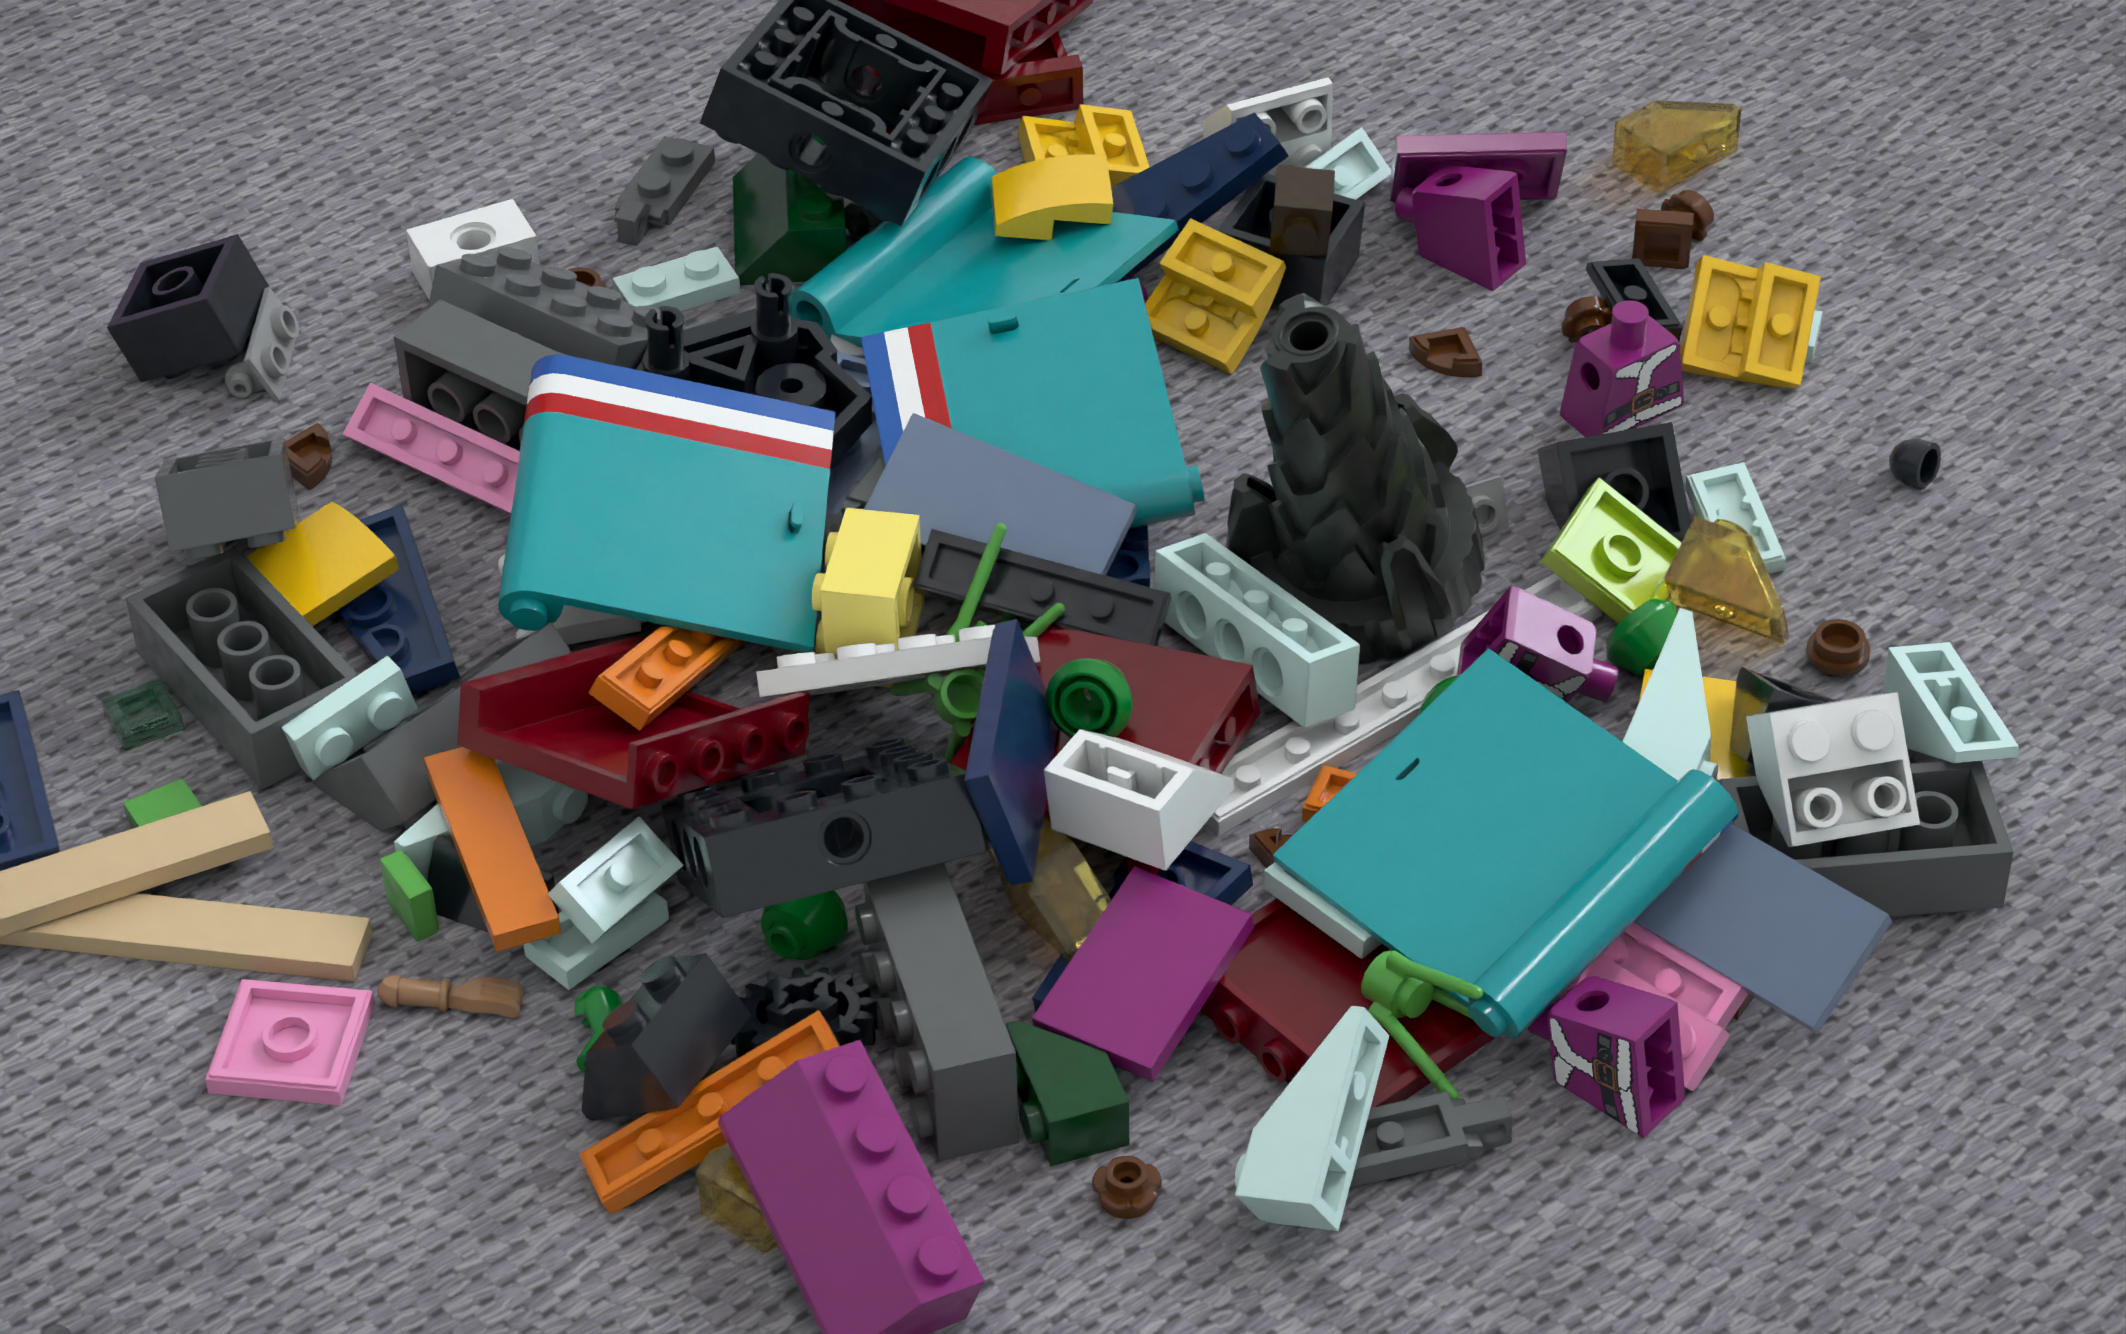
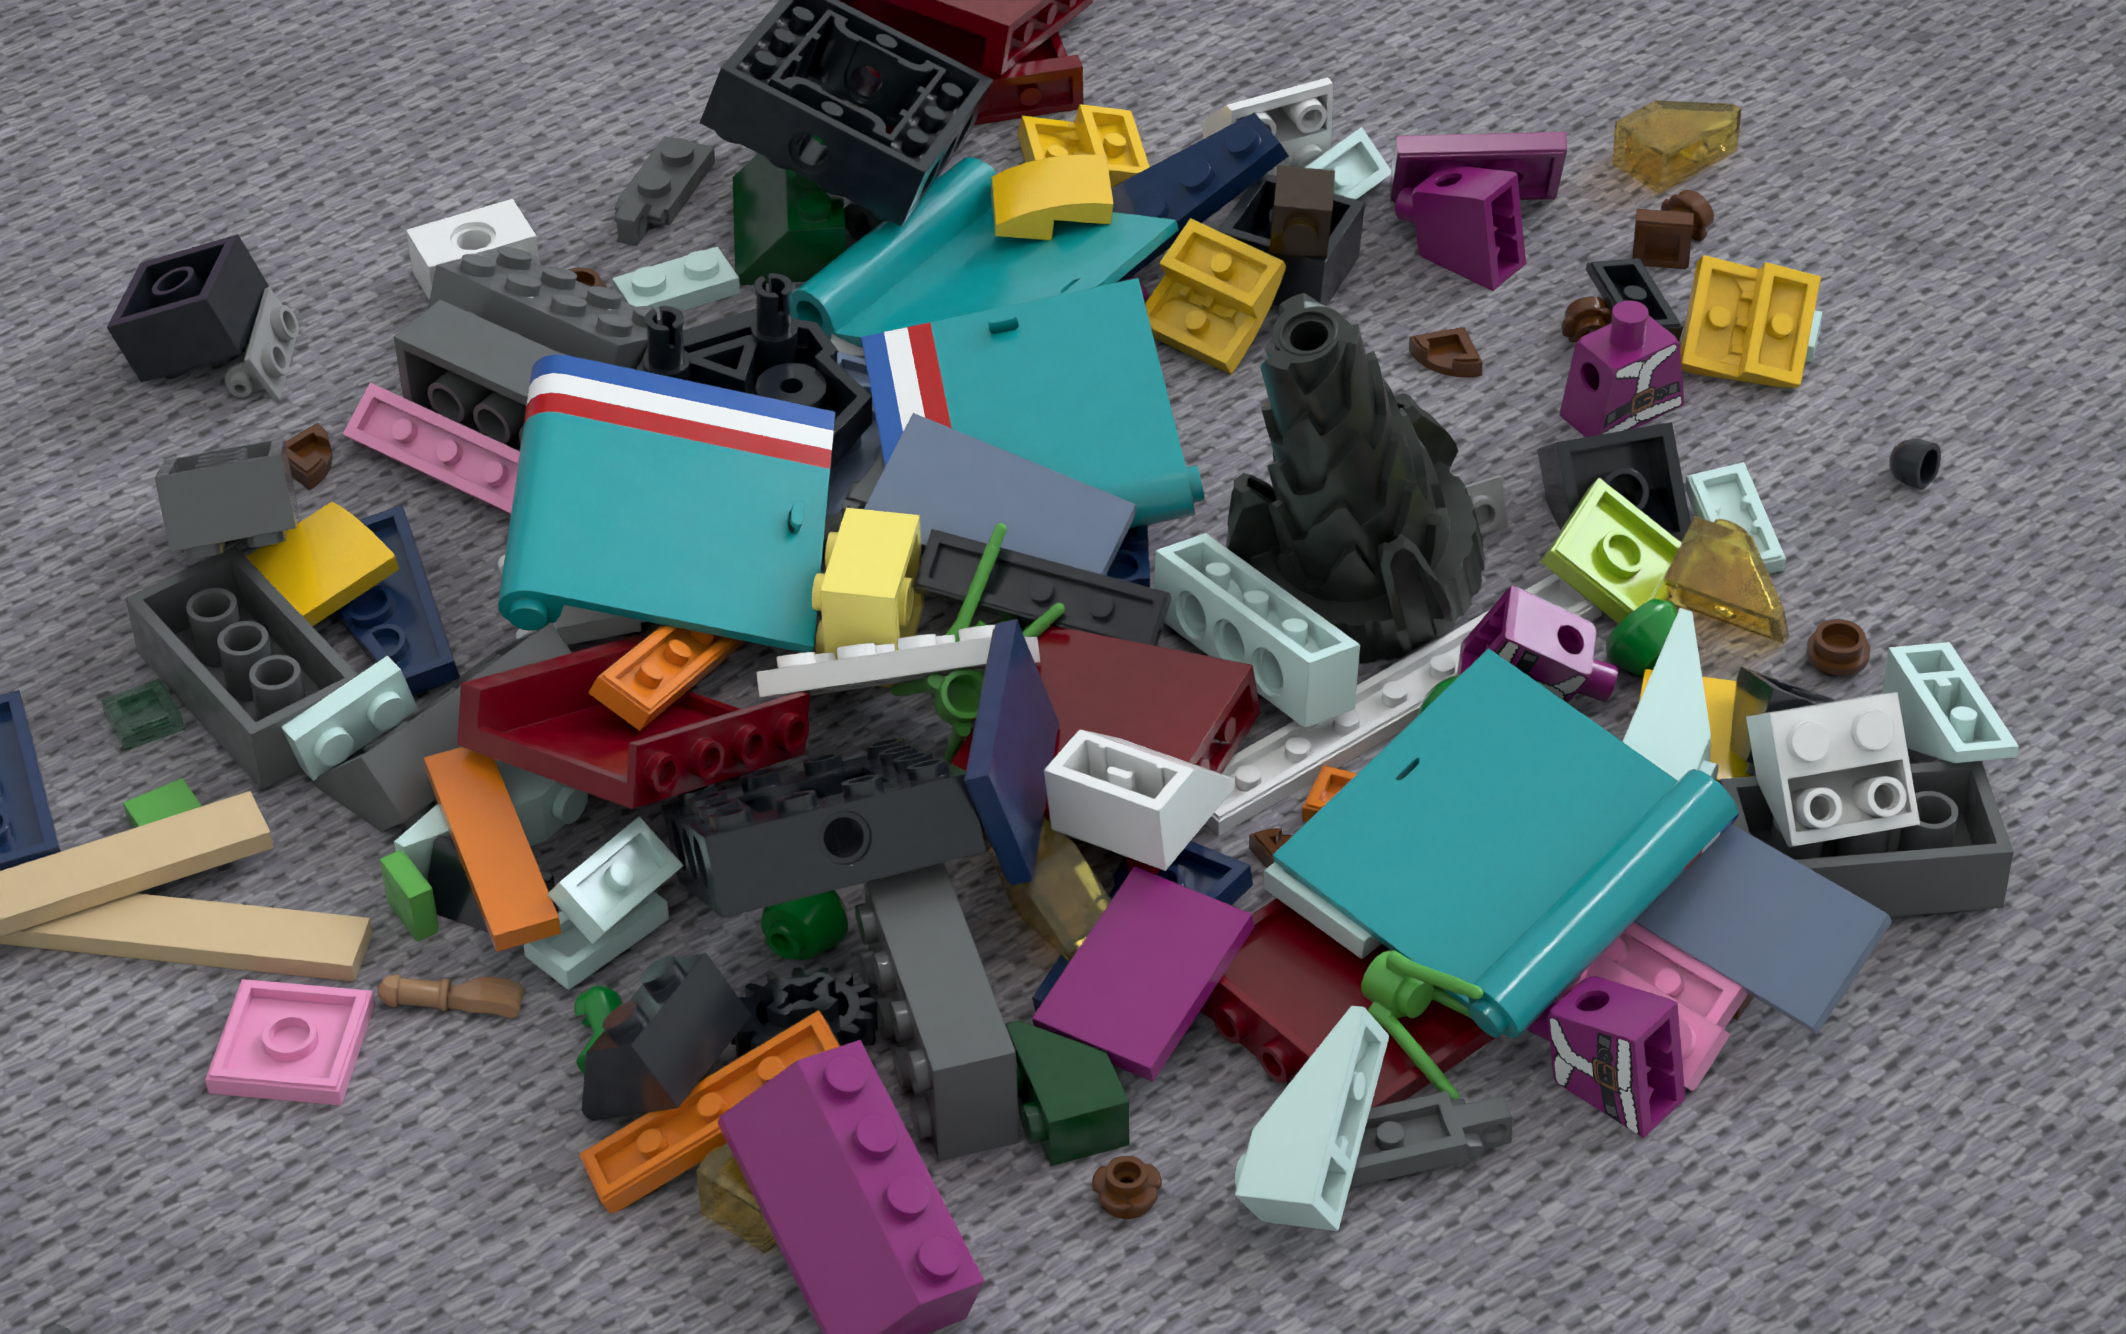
(1089, 697): green cone -> none

